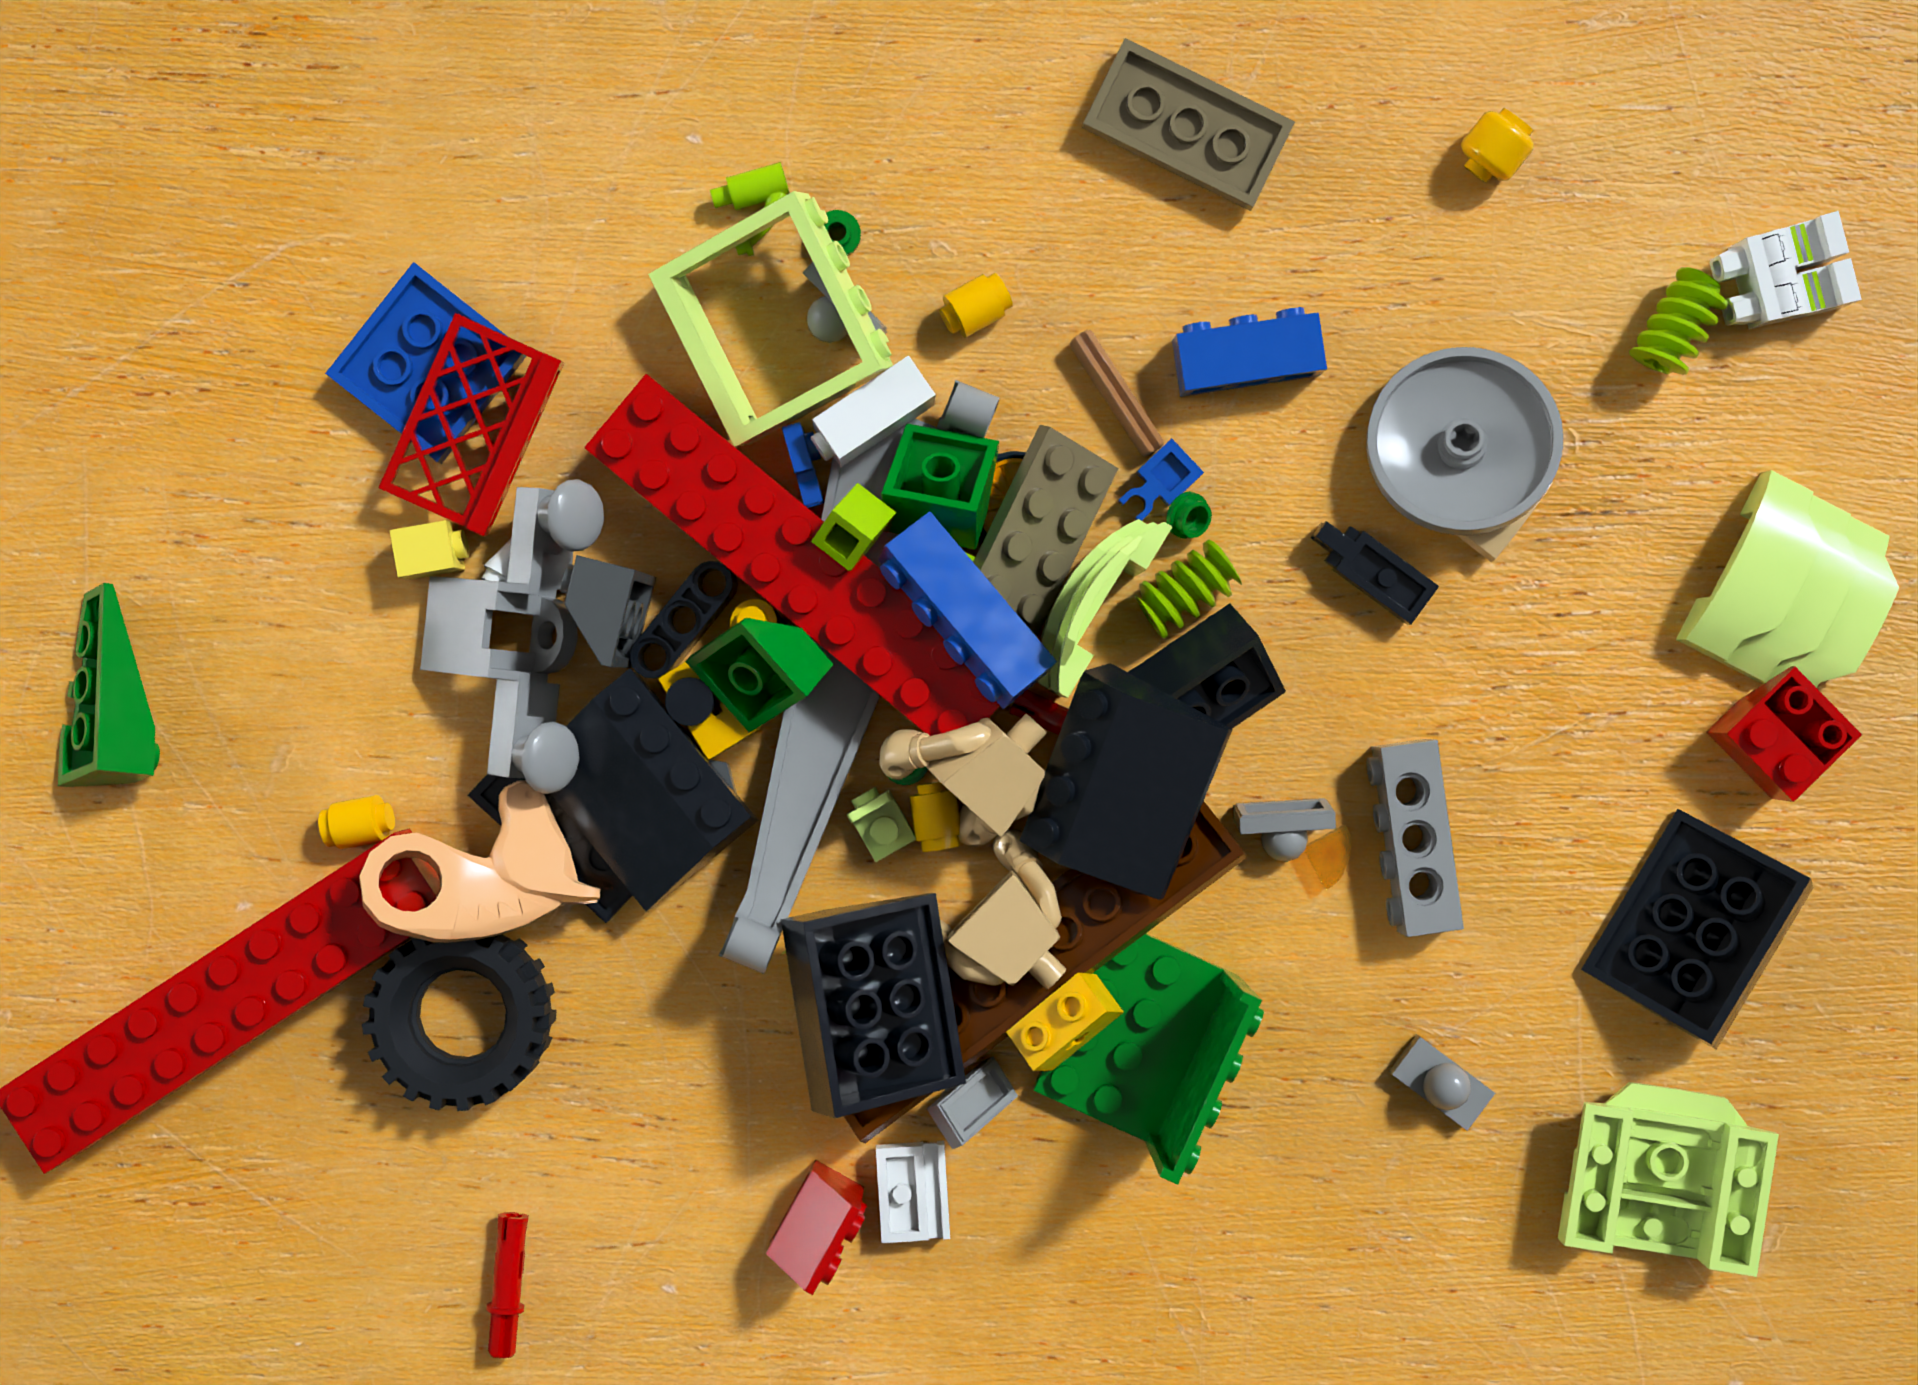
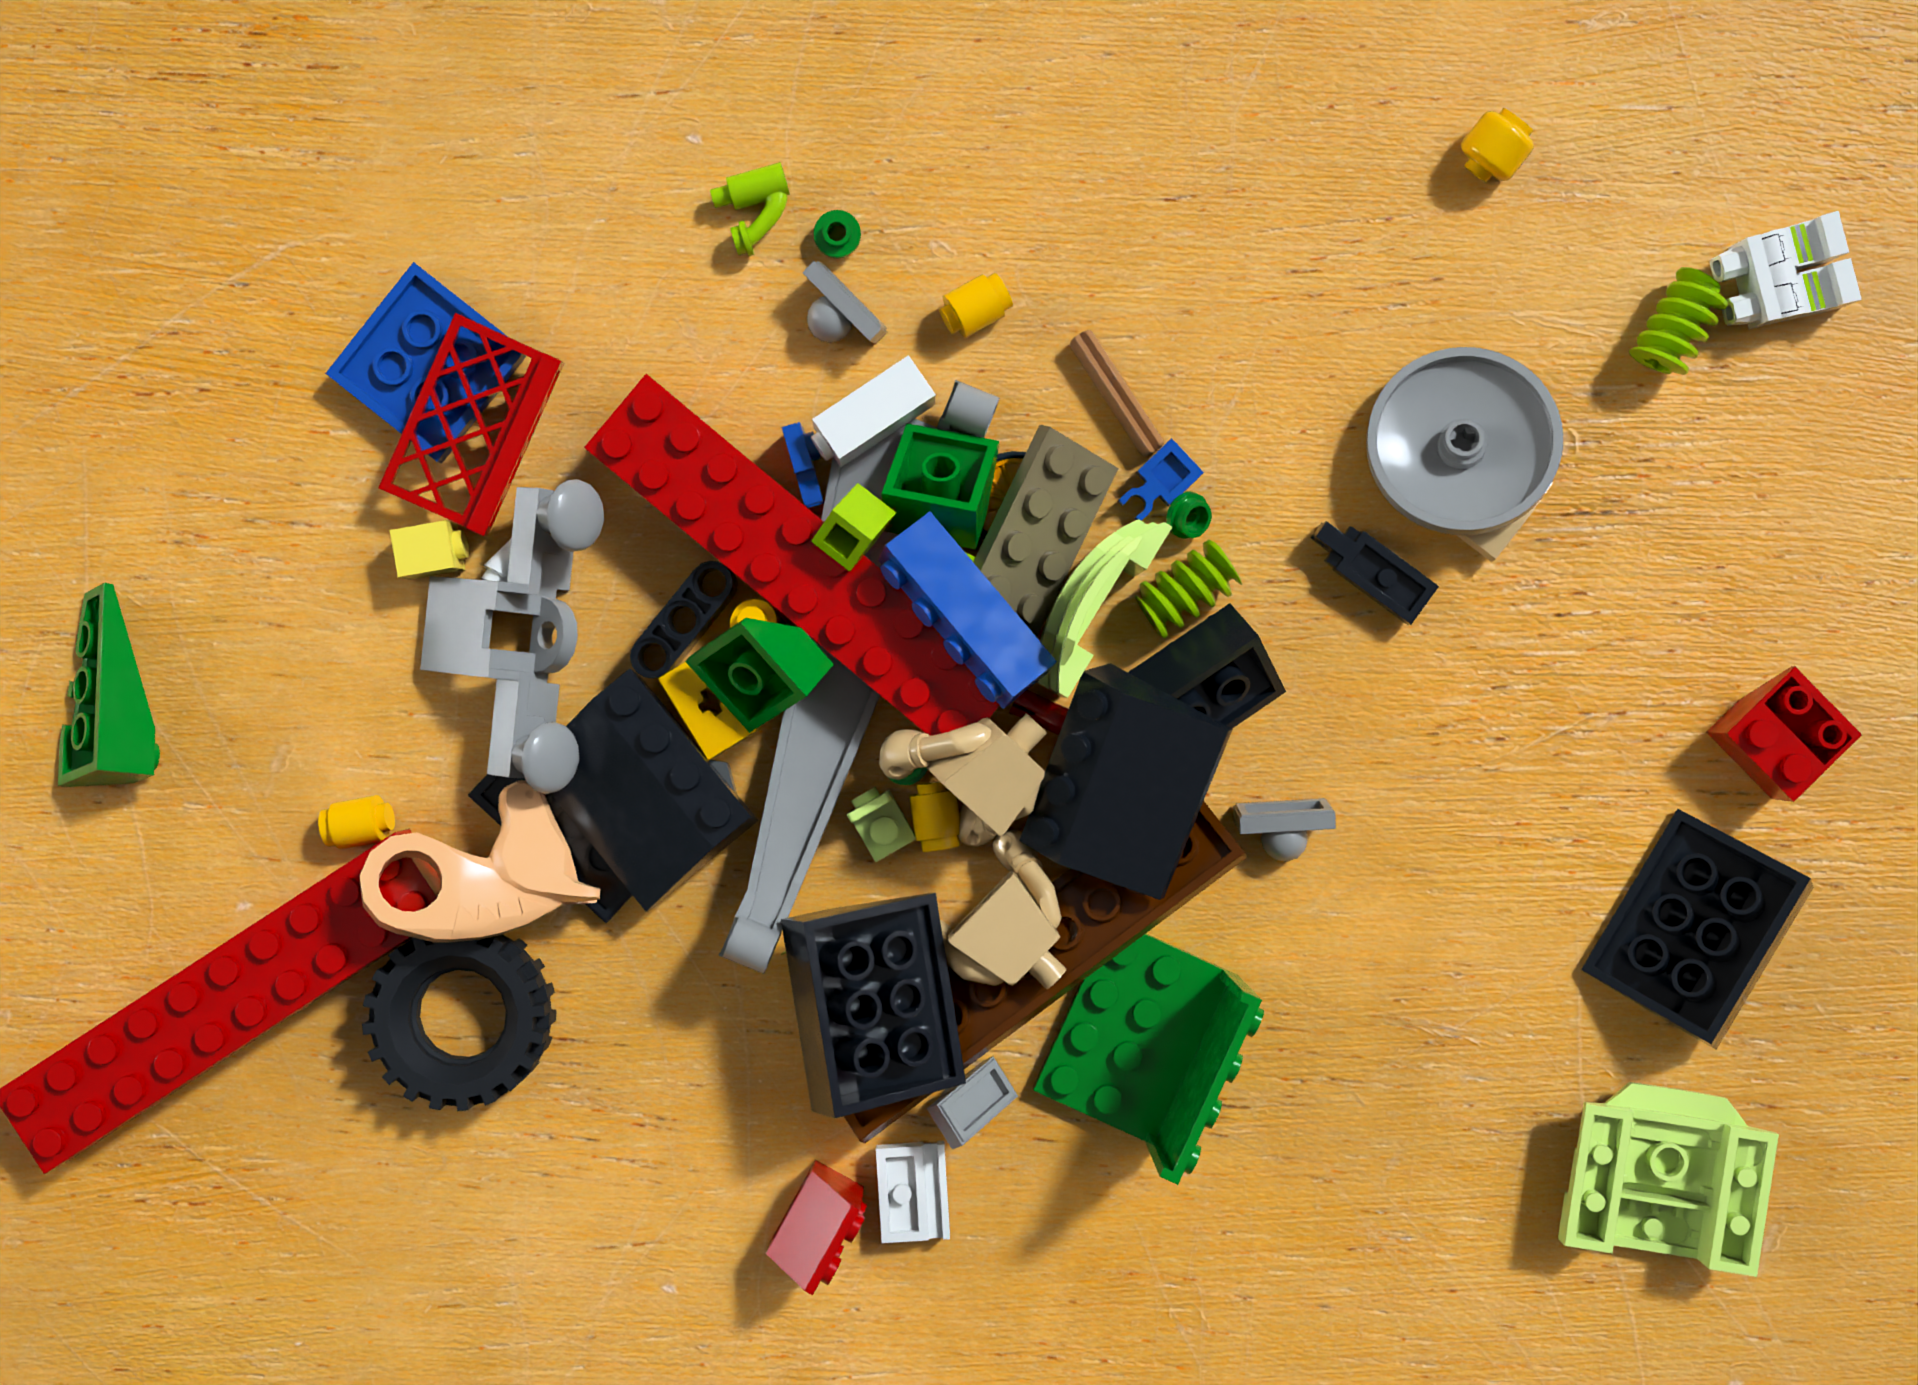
(507, 1284): red axle -> none
(608, 606): dark grey slope -> none
(689, 701): black tile -> none
(707, 352): yellowish green window -> none
(1064, 1022): yellow brick -> none
(1188, 124): dark tan plate -> none
(1249, 352): blue brick -> none
(1330, 855): clear yellow tile -> none
(1440, 905): light grey brick -> none
(1441, 1082): light grey tile -> none
(1797, 590): yellowish green slope -> none

